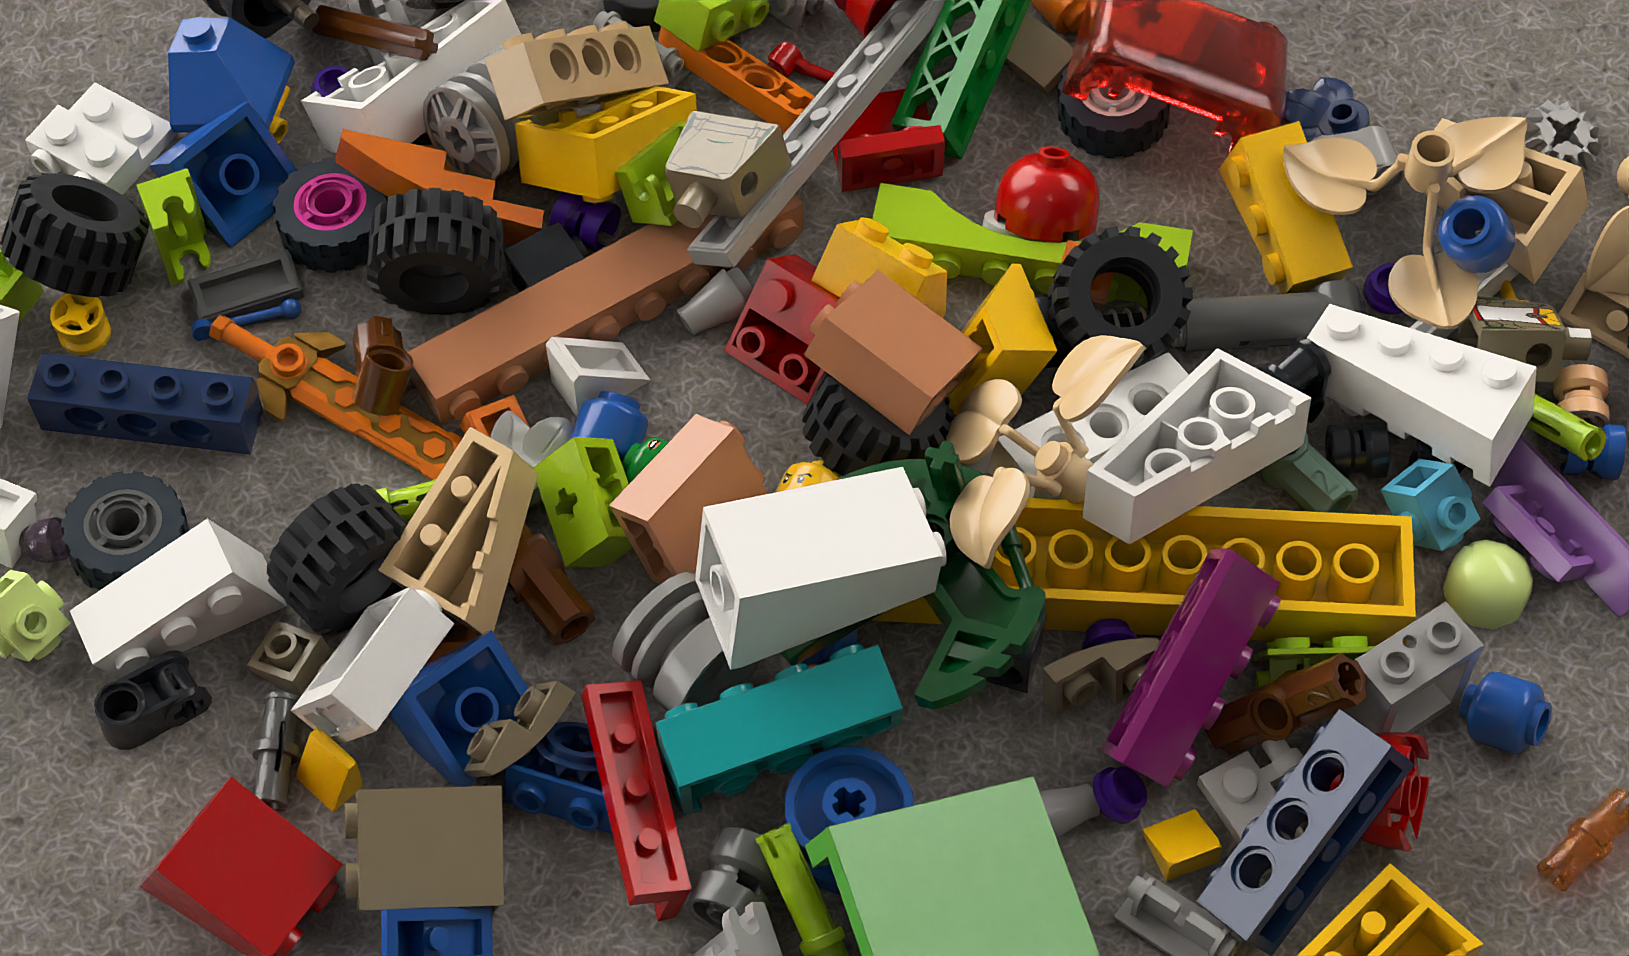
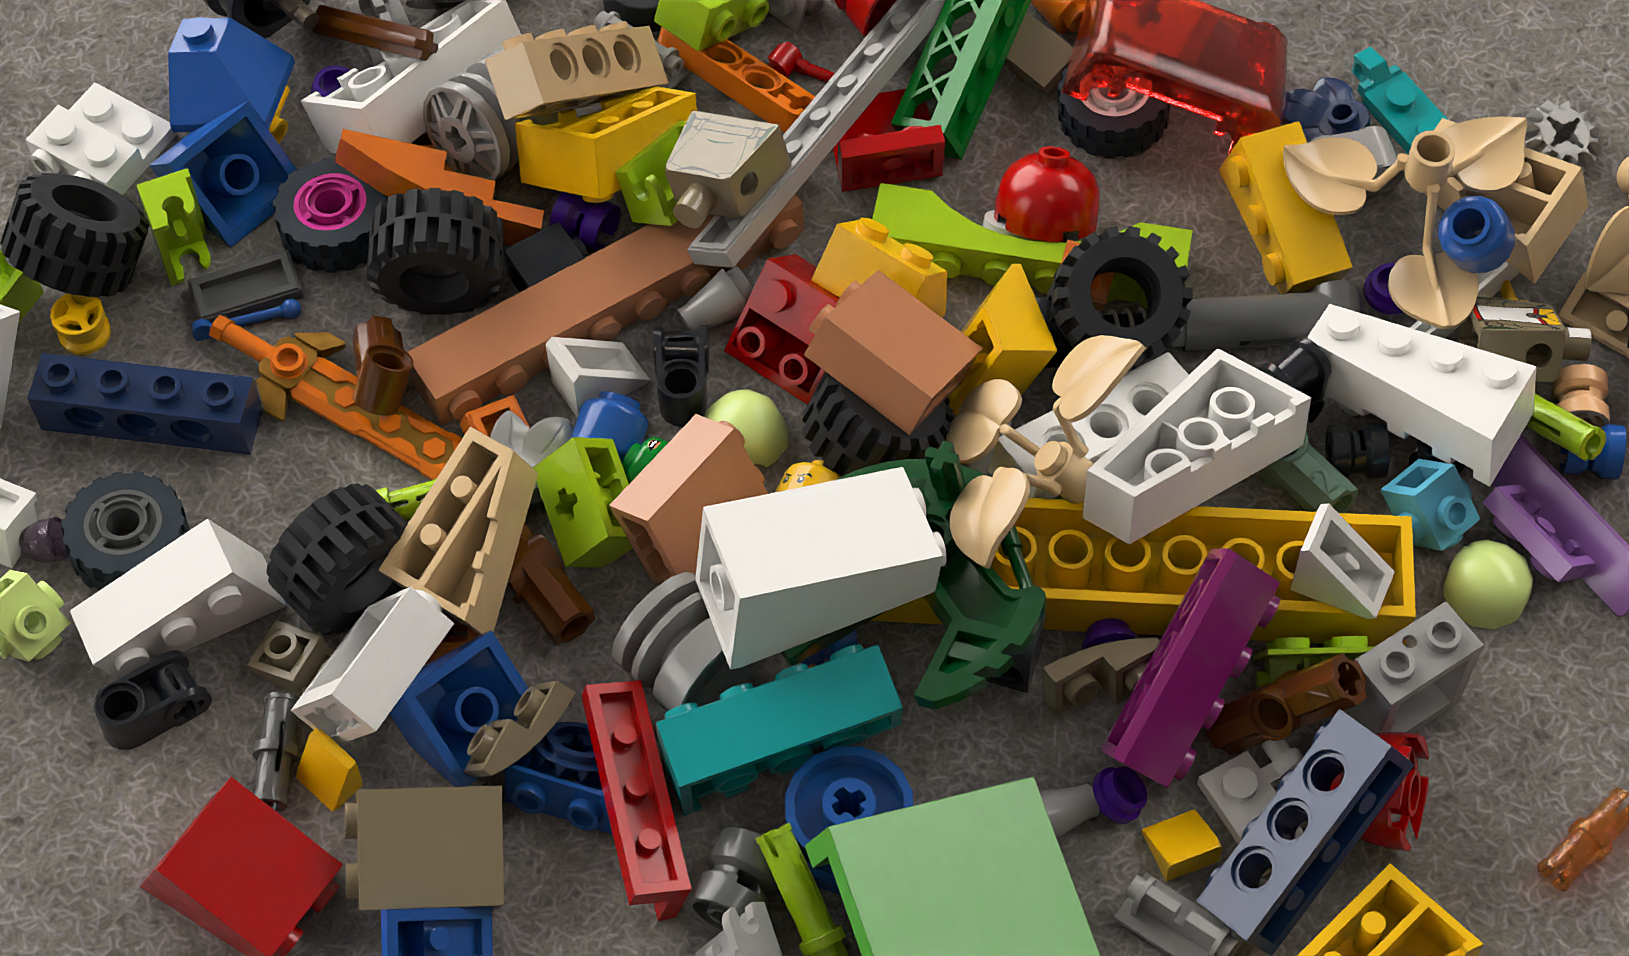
(681, 367): none -> black piece
(758, 422): none -> yellowish green hair
(1341, 567): none -> white slope
(1394, 98): none -> teal hinge
(1506, 712): blue head -> none

